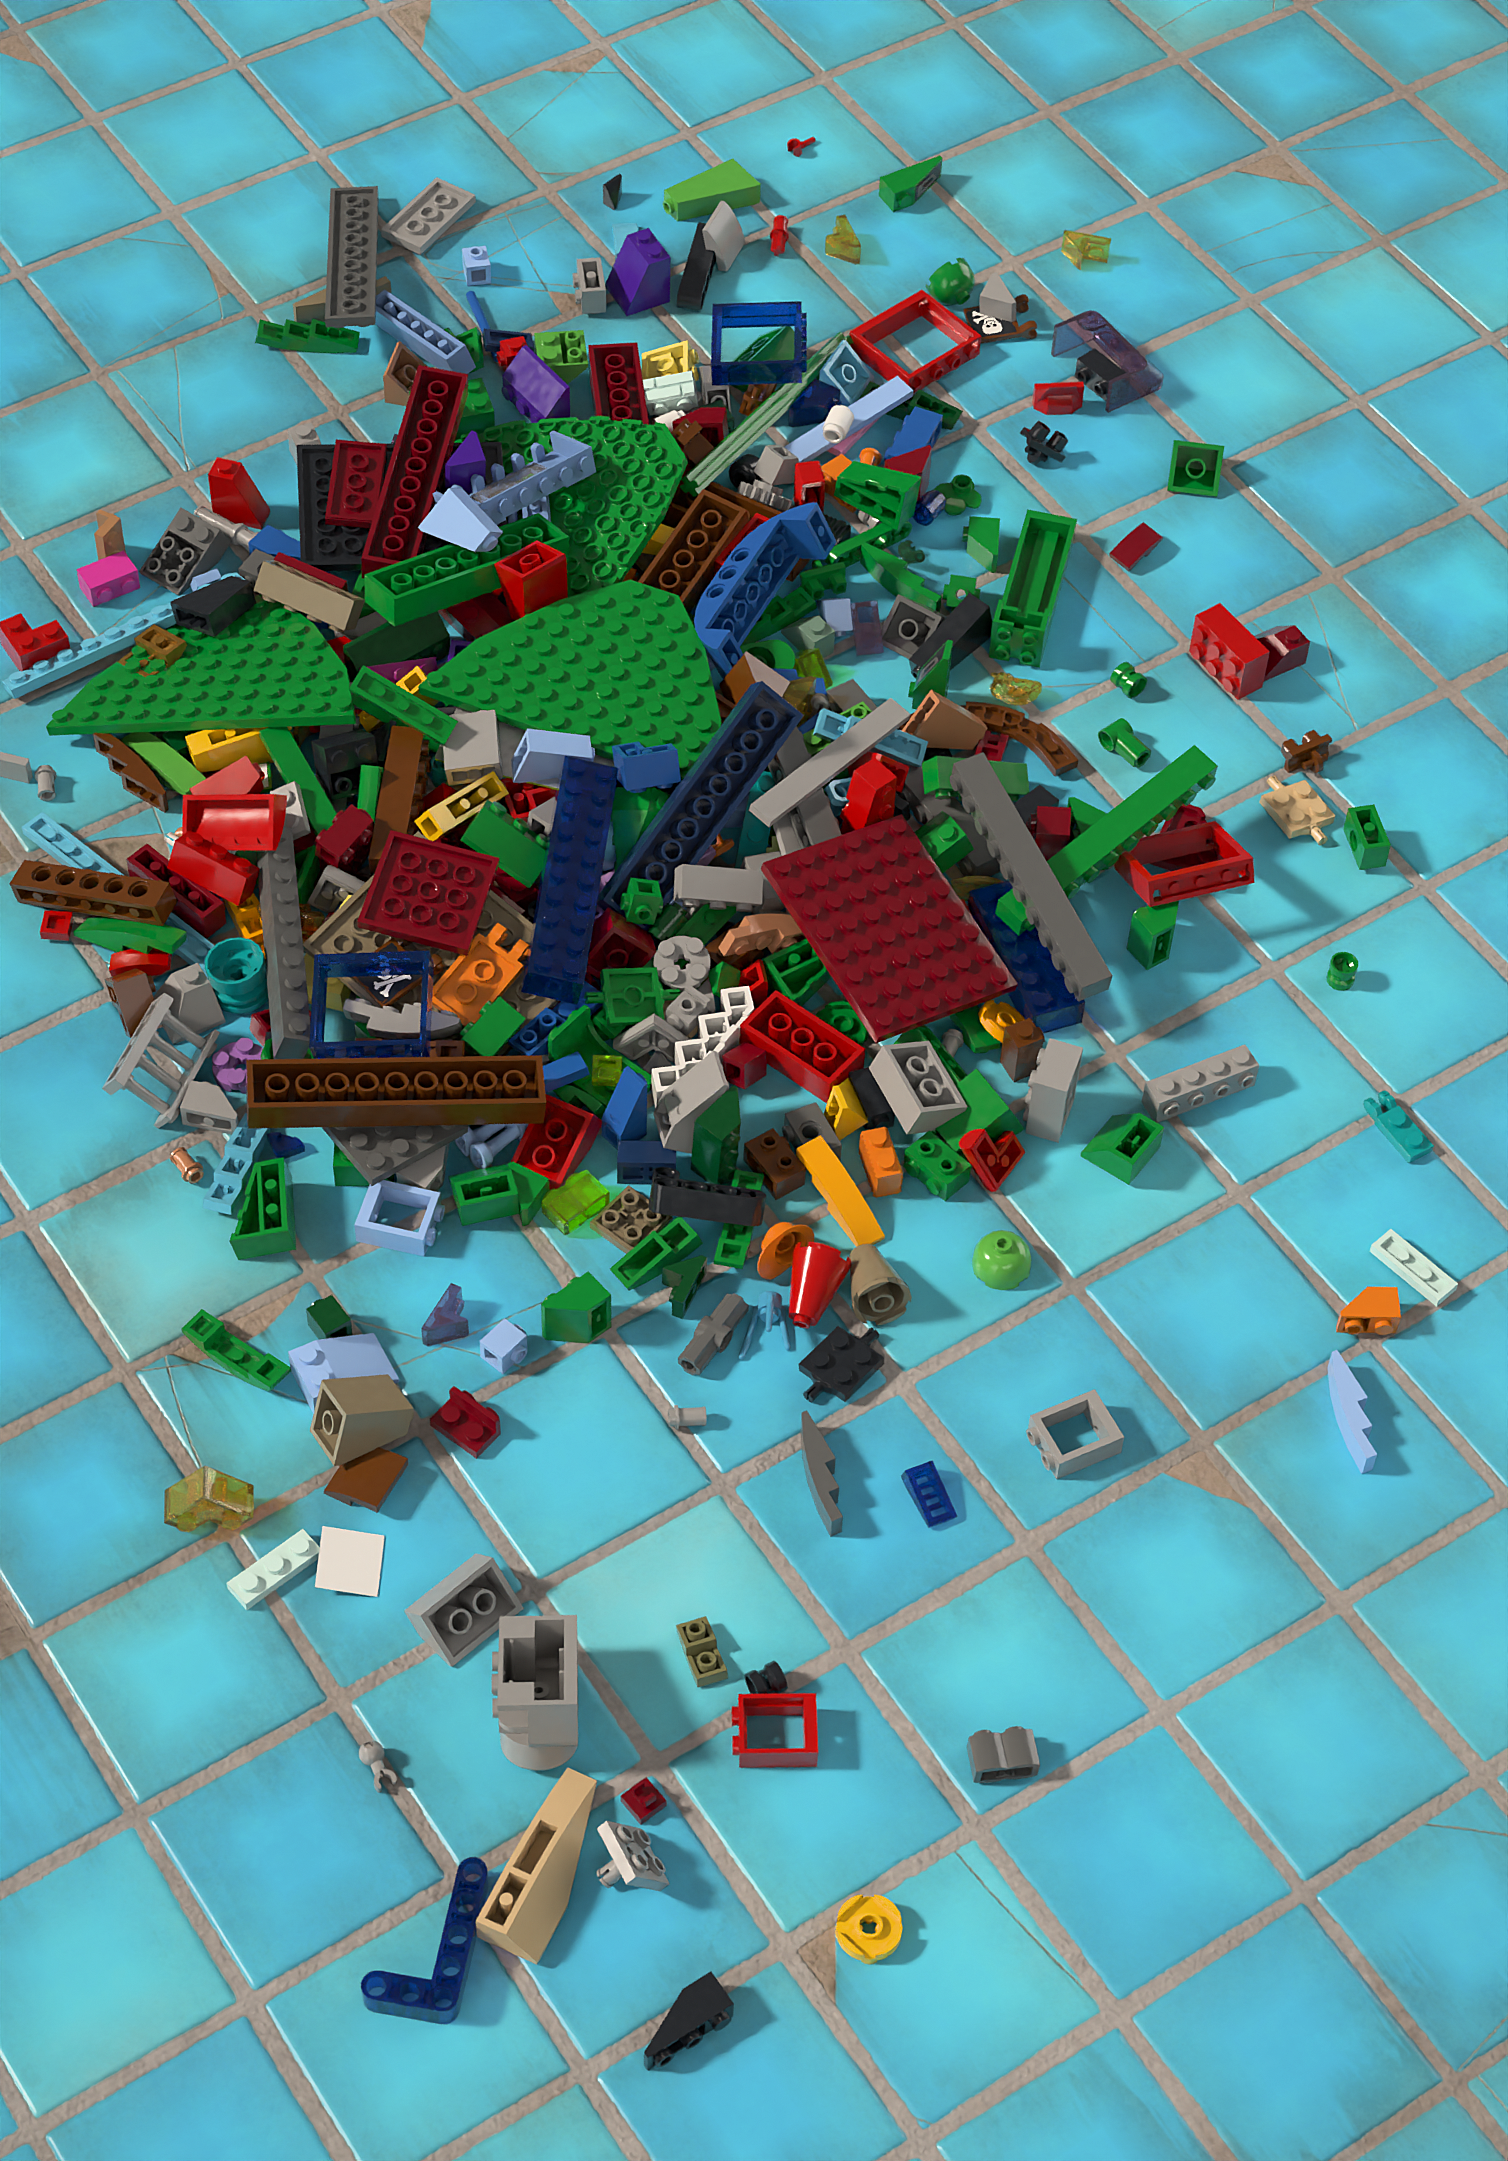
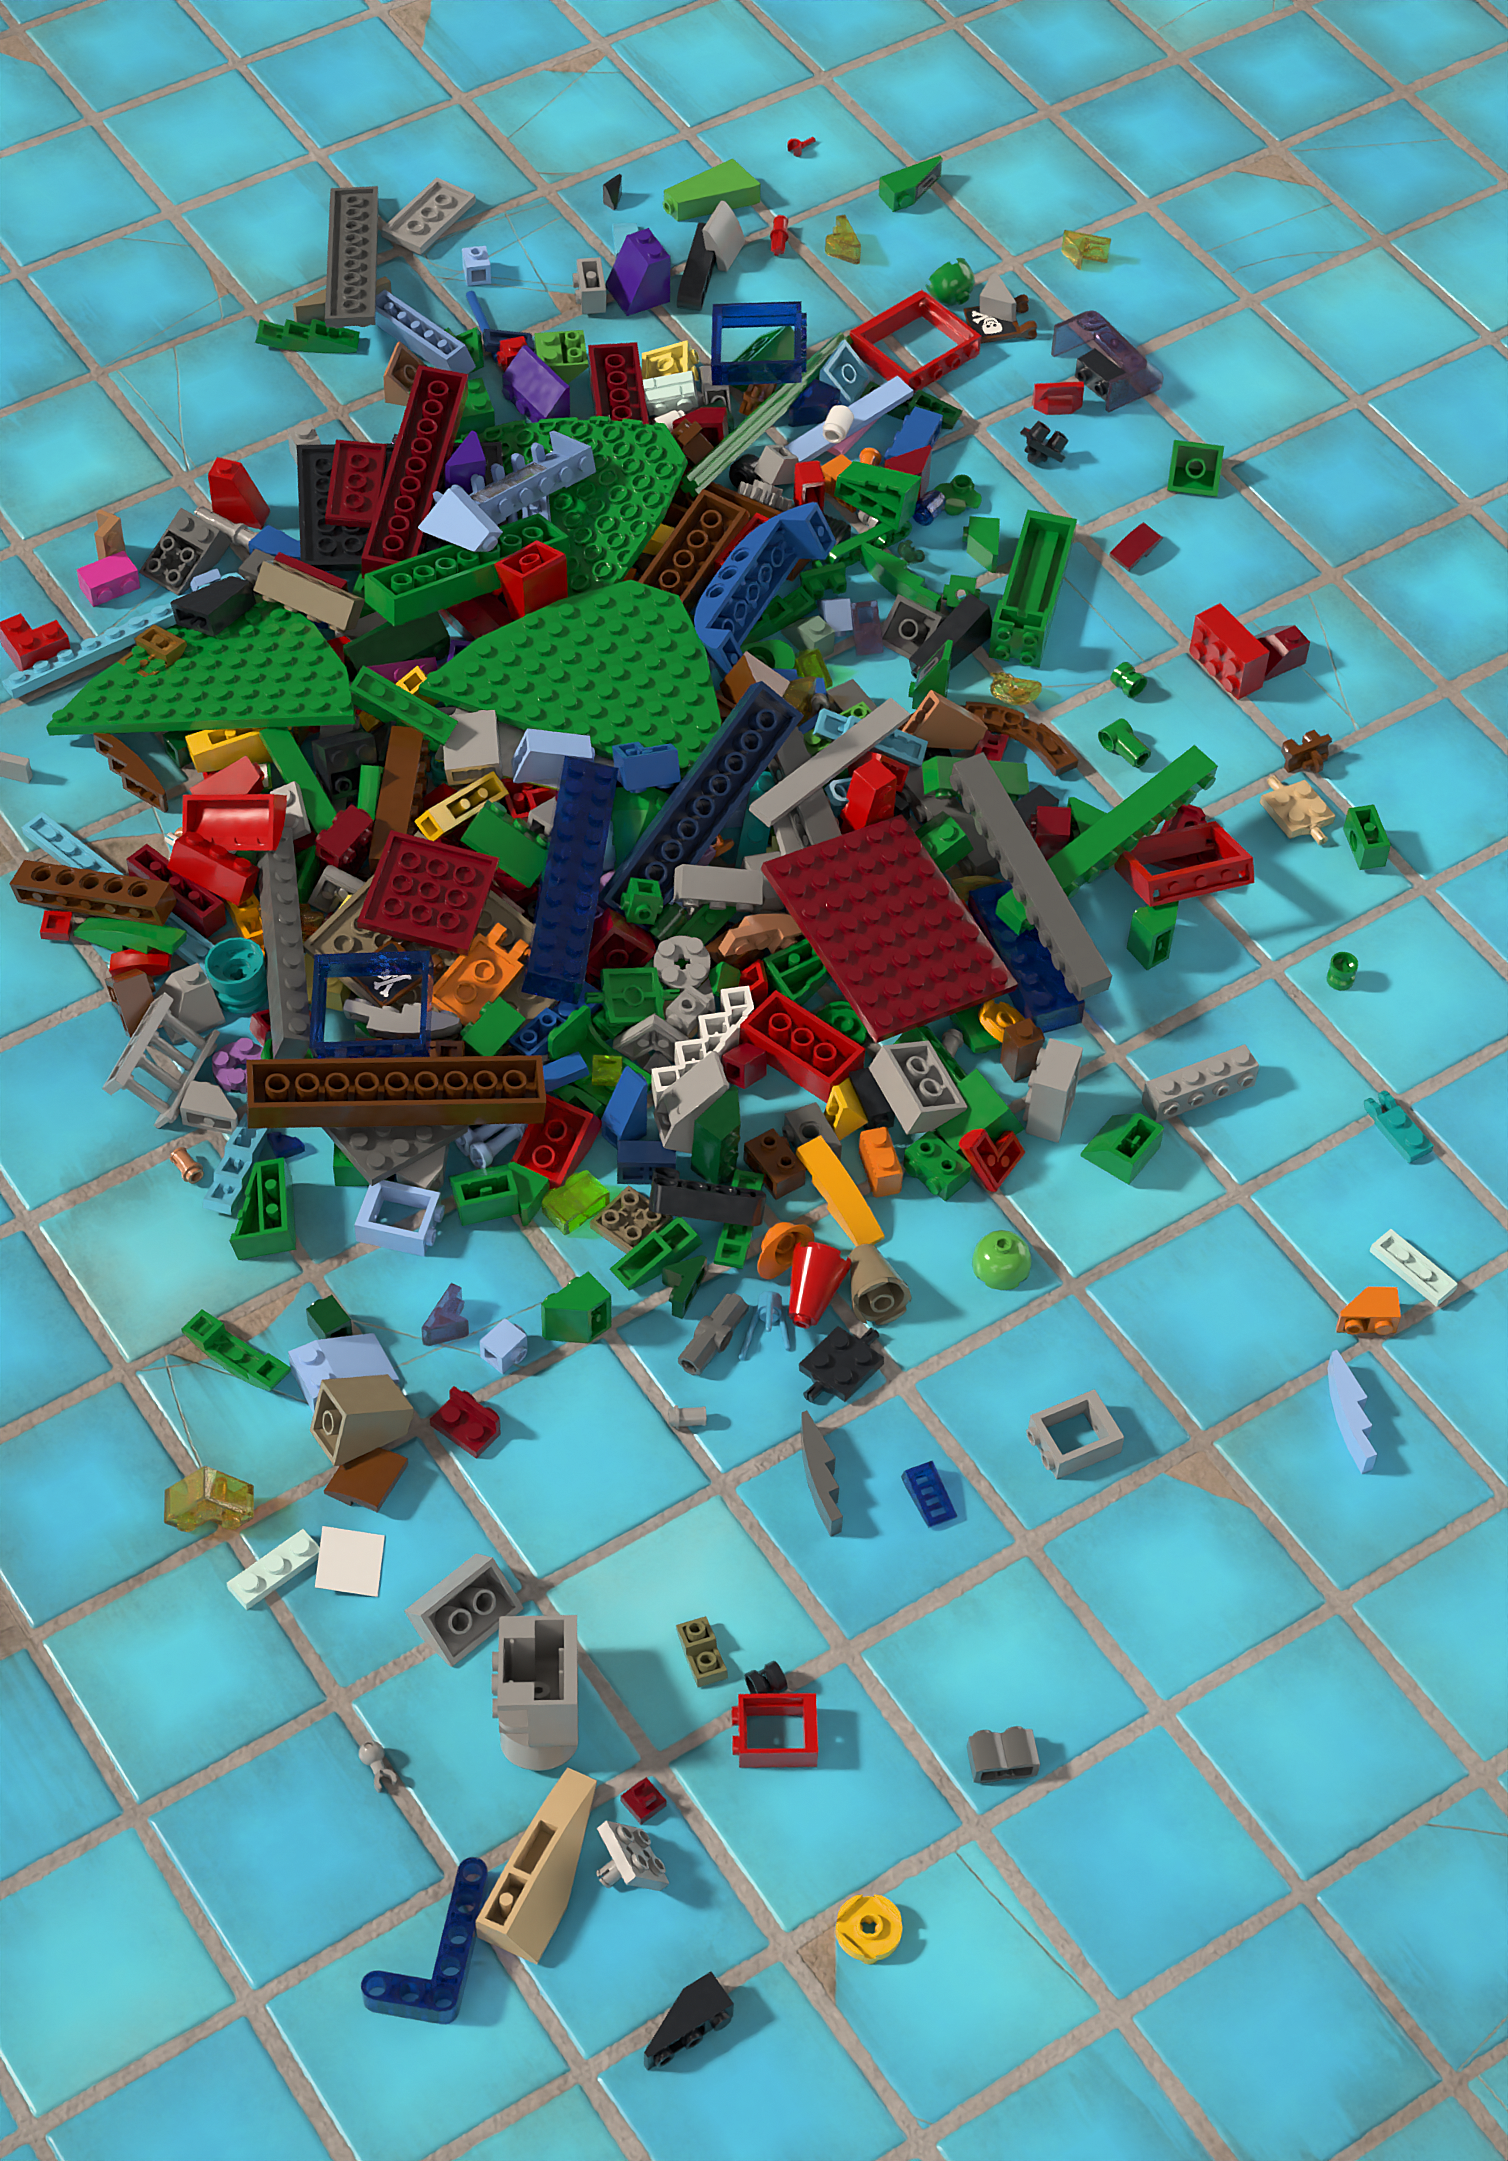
(45, 776): light grey pin -> none
(166, 763): bright green slope -> none

